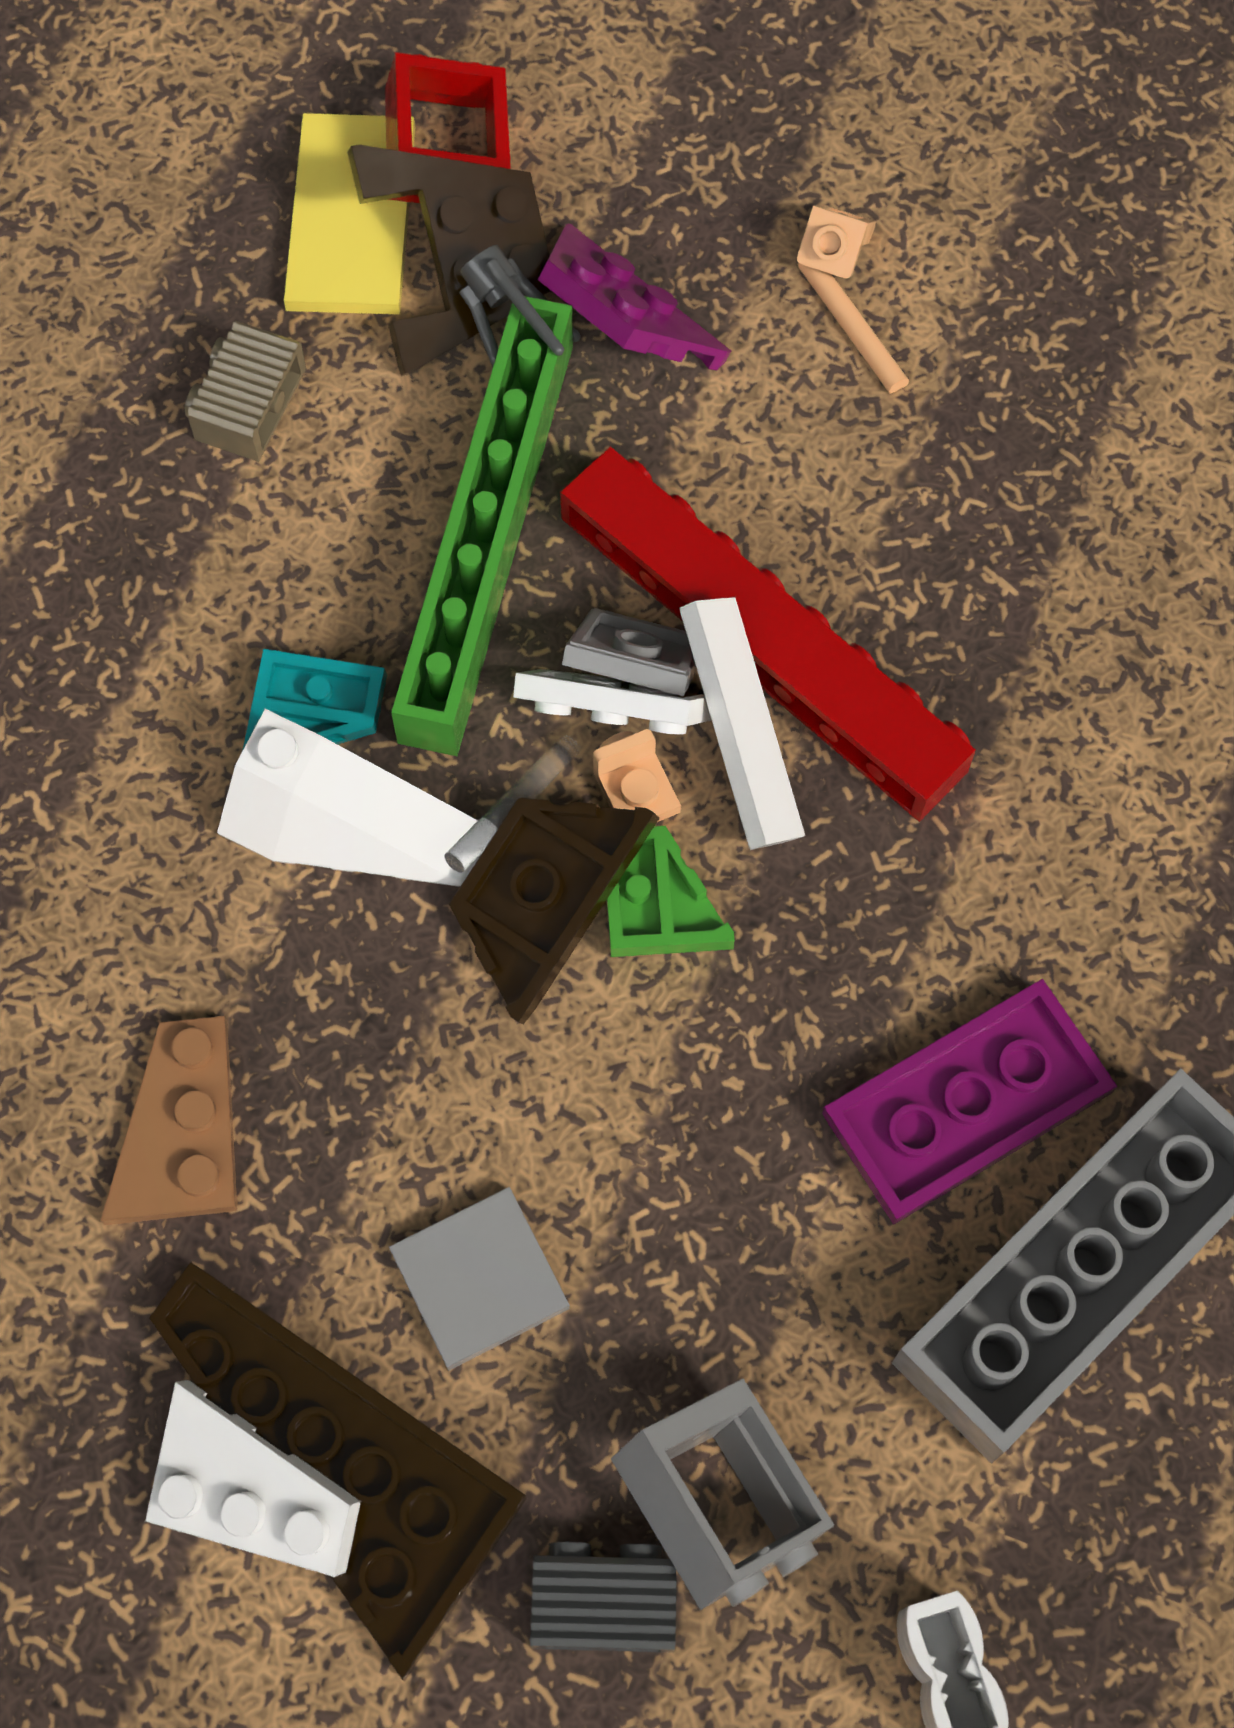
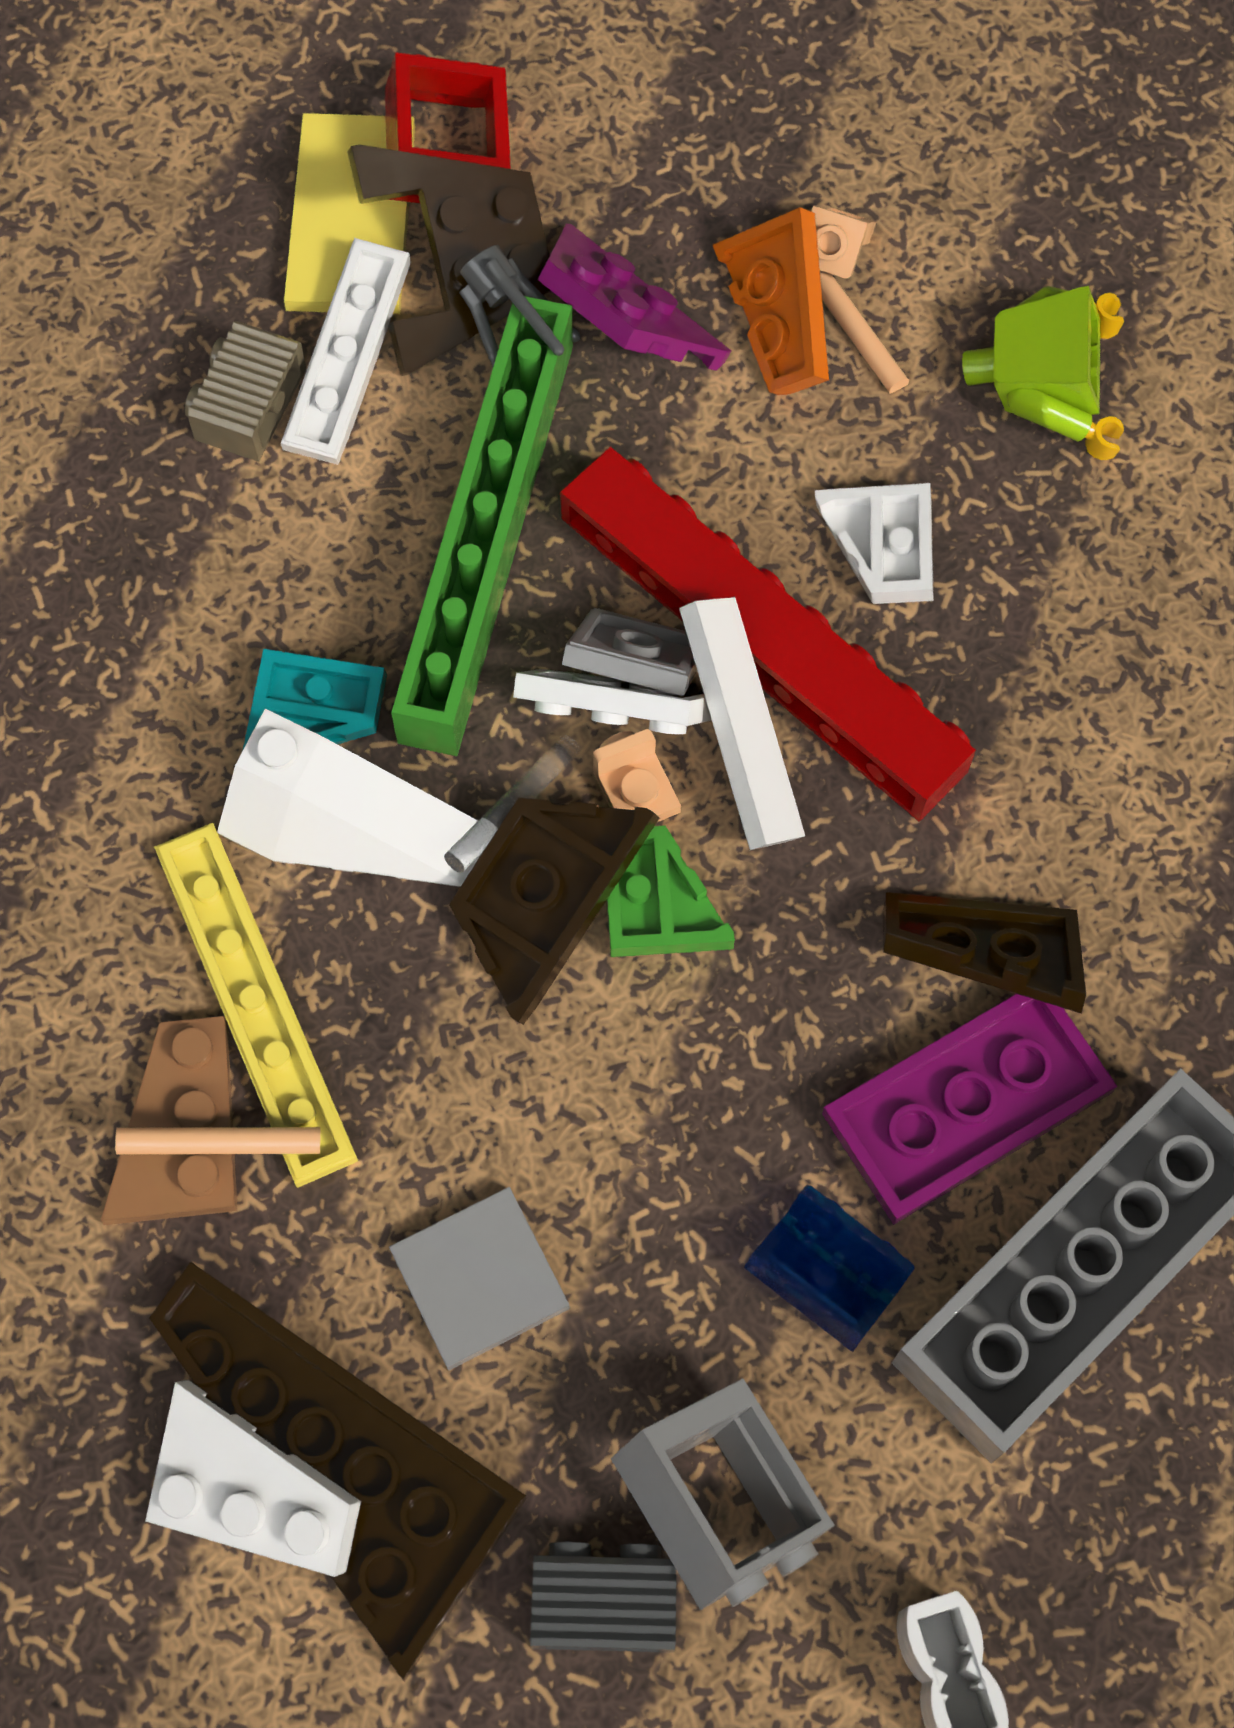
(217, 1140): none -> light nougat bar
(254, 999): none -> light yellow tile
(346, 351): none -> white tile
(781, 294): none -> orange wing
(830, 1267): none -> clear blue bracket
(884, 538): none -> white wing
(993, 943): none -> dark brown wing
(1050, 363): none -> lime torso

